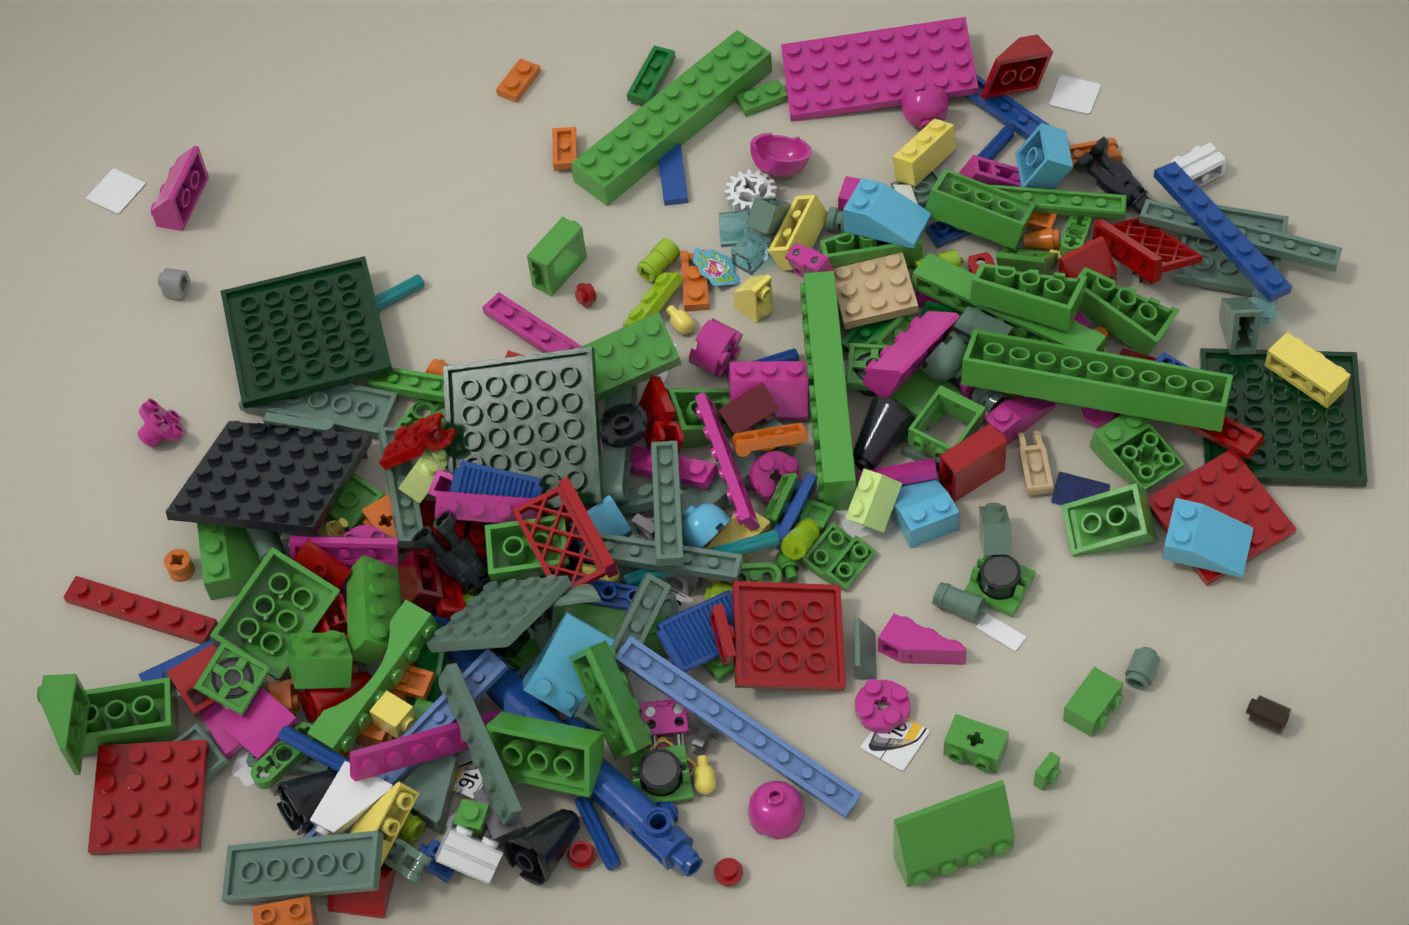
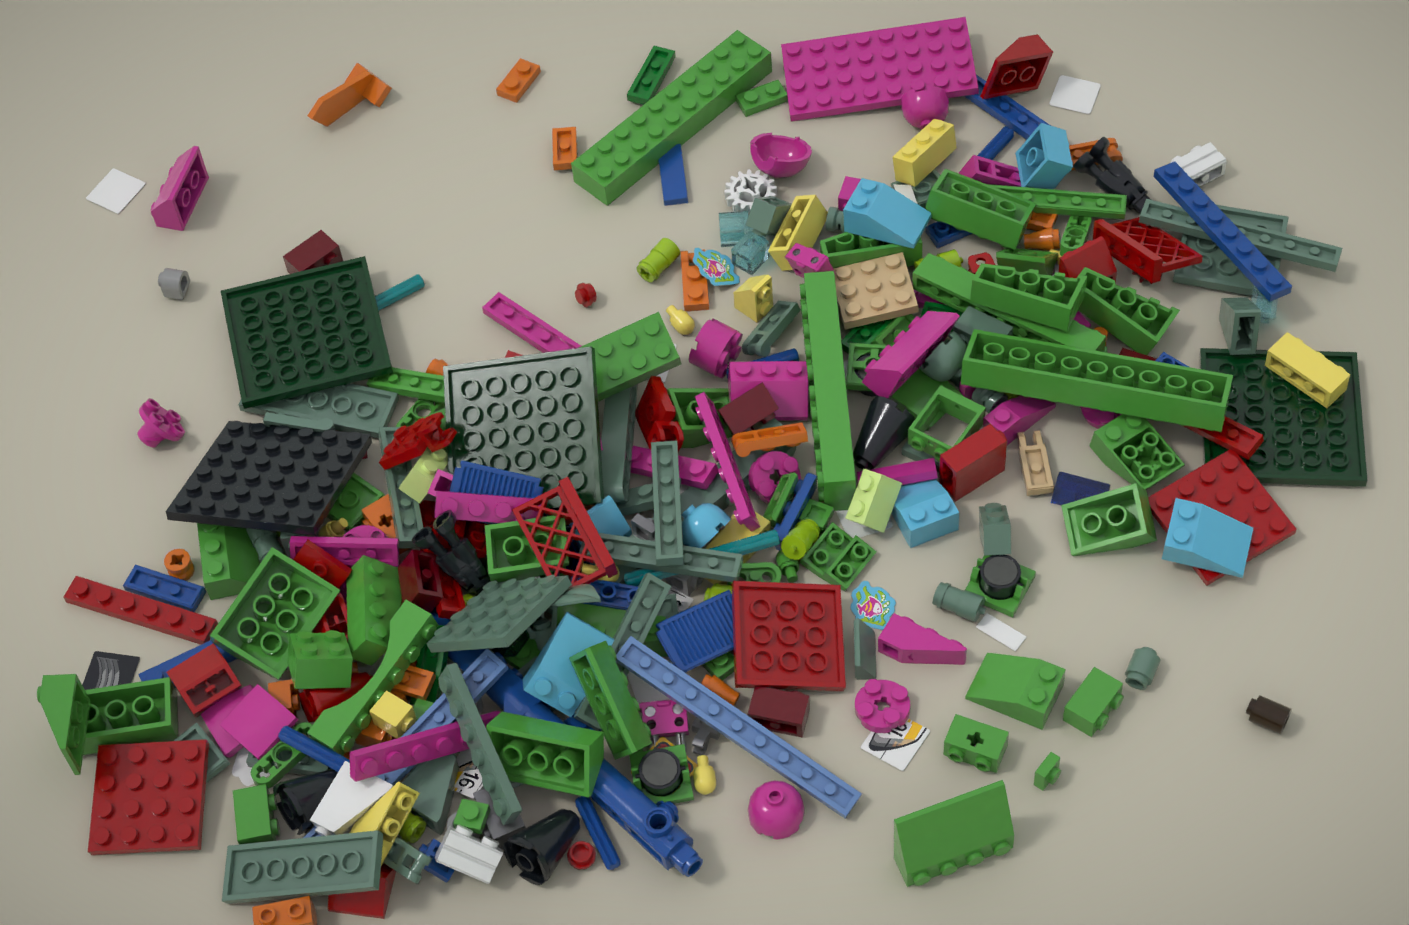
(110, 670): none -> black sticker
(164, 588): none -> blue tile
(232, 678): bright green piece -> none
(255, 815): none -> bright green brick
(313, 253): none -> dark red brick
(358, 86): none -> orange piece
(557, 256): bright green window -> none
(623, 425): black tile -> none
(656, 297): lime plate -> none
(721, 689): none -> orange cone
(723, 634): red plate -> none
(728, 872): red plate -> none
(770, 328): none -> sand green plate
(780, 710): none -> dark red brick
(872, 605): none -> sticker
(1017, 687): none -> bright green slope

